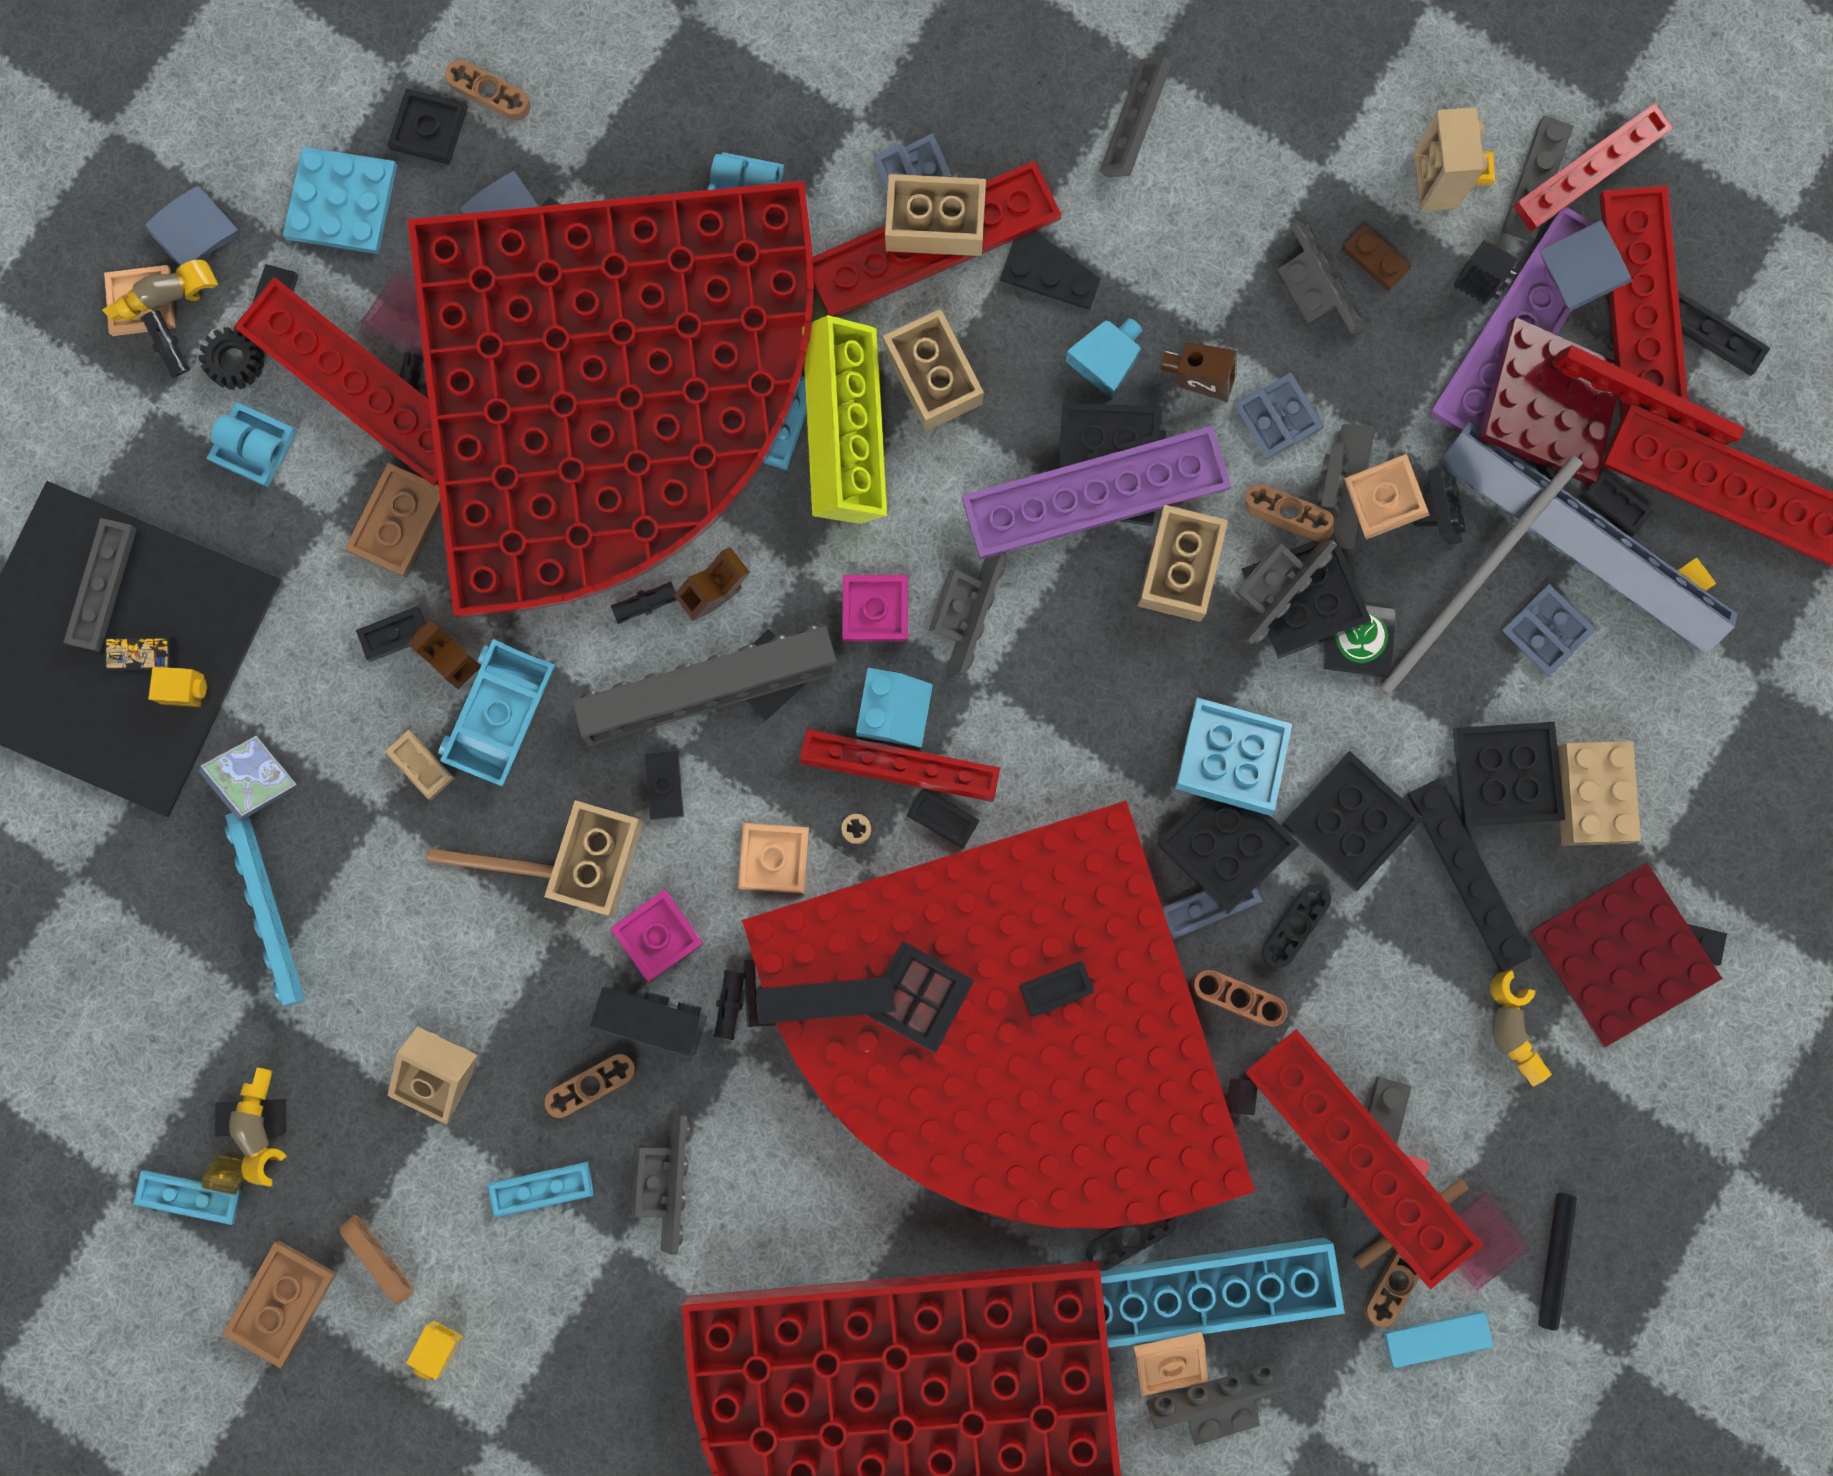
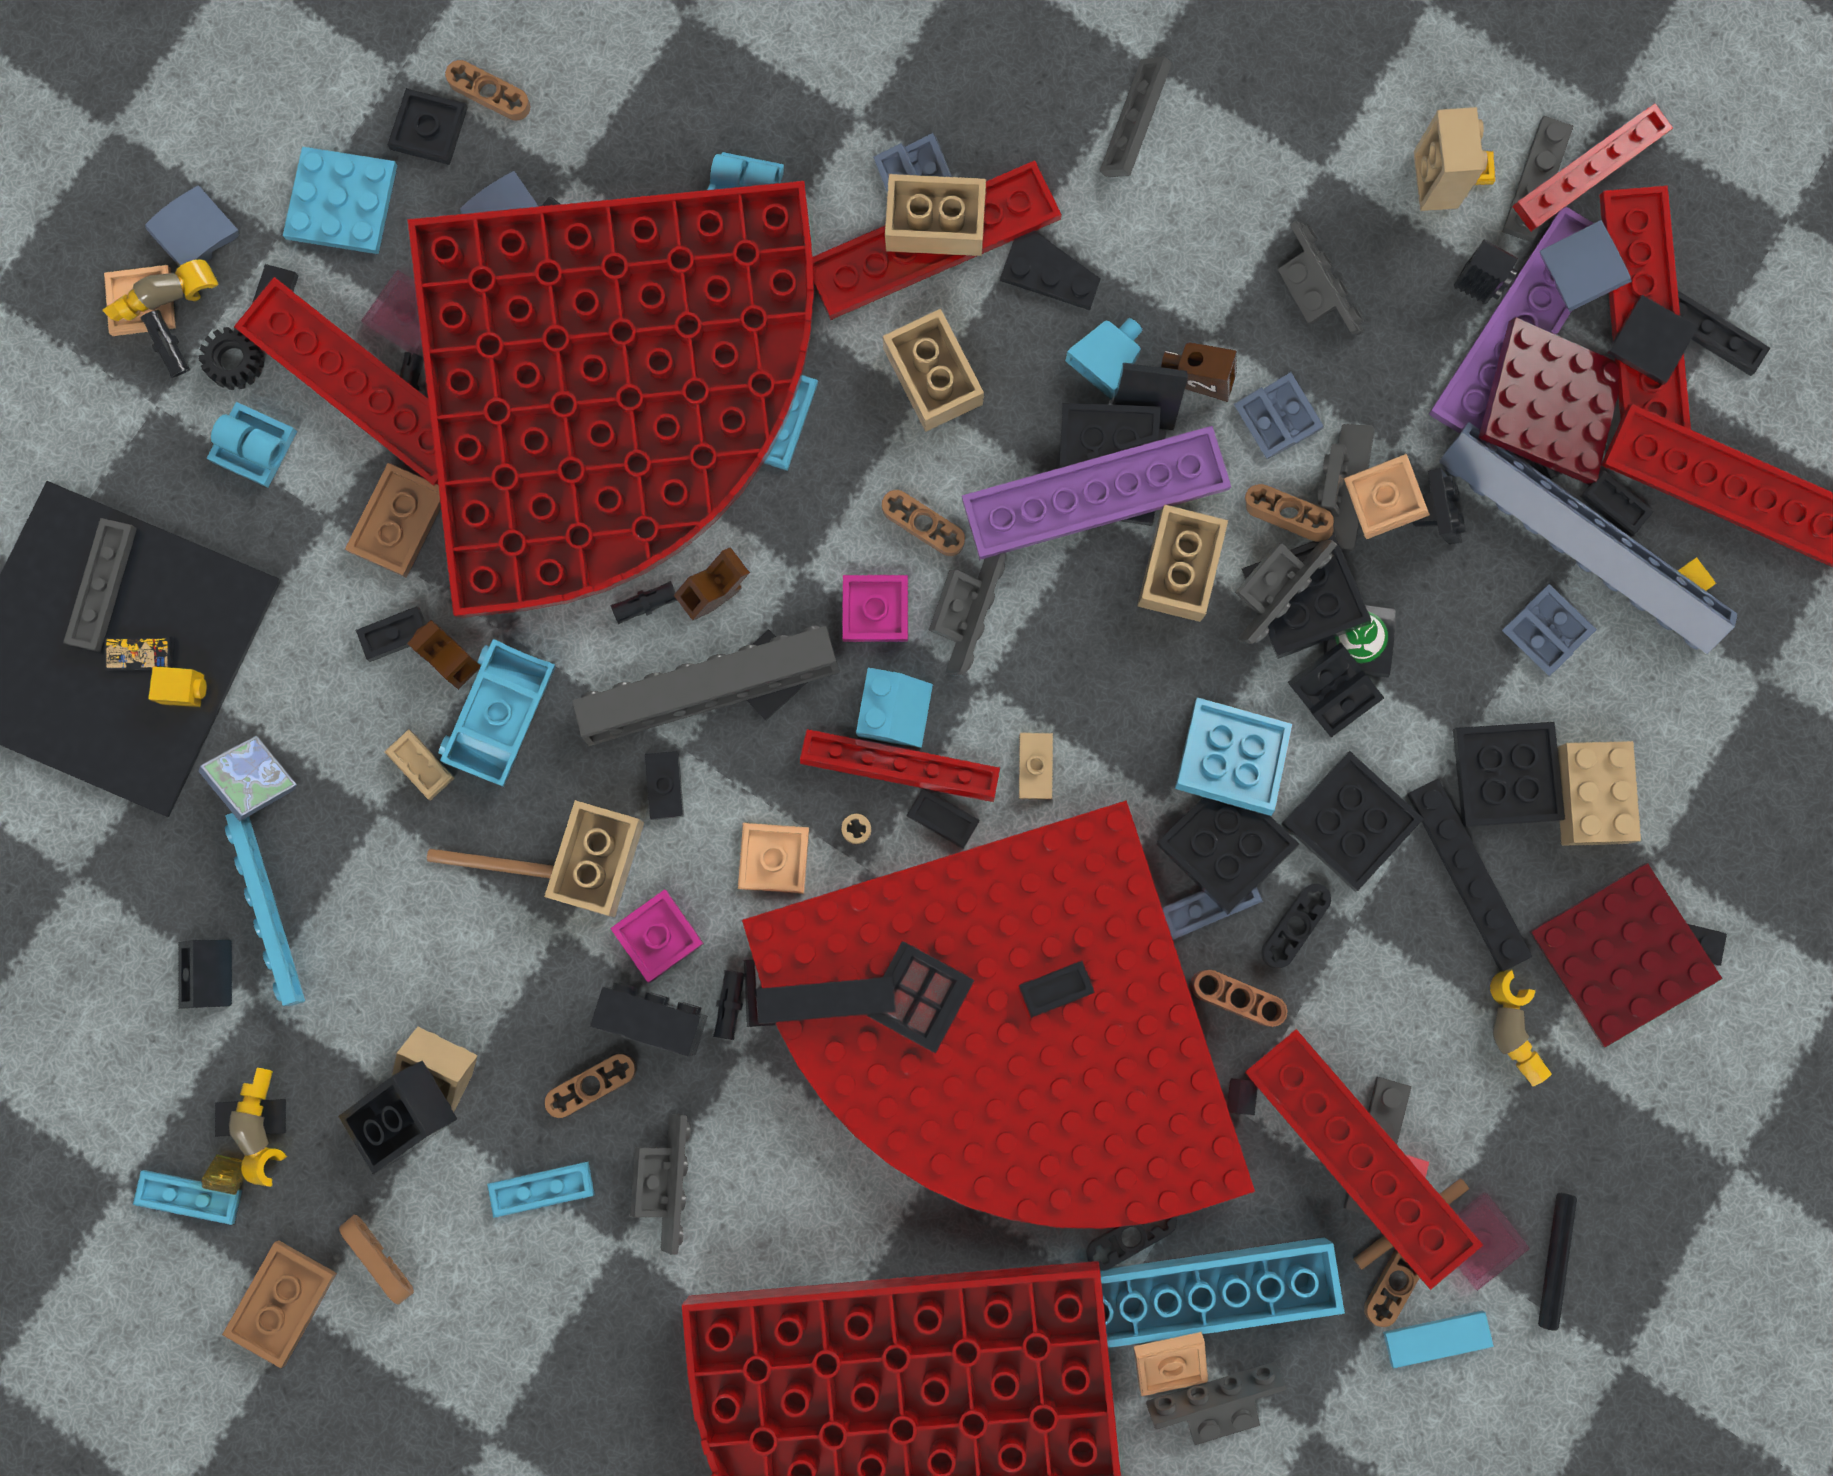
(204, 973): none -> black panel
(397, 1117): none -> black brick
(434, 1351): yellow brick -> none
(844, 421): neon yellow brick -> none
(947, 529): none -> medium nougat beam
(1035, 765): none -> tan plate
(1152, 387): none -> black tile
(1336, 690): none -> black slope
(1376, 257): reddish brown plate -> none
(1481, 574): light grey piece -> none
(1640, 392): red plate -> none
(1652, 340): none -> black tile

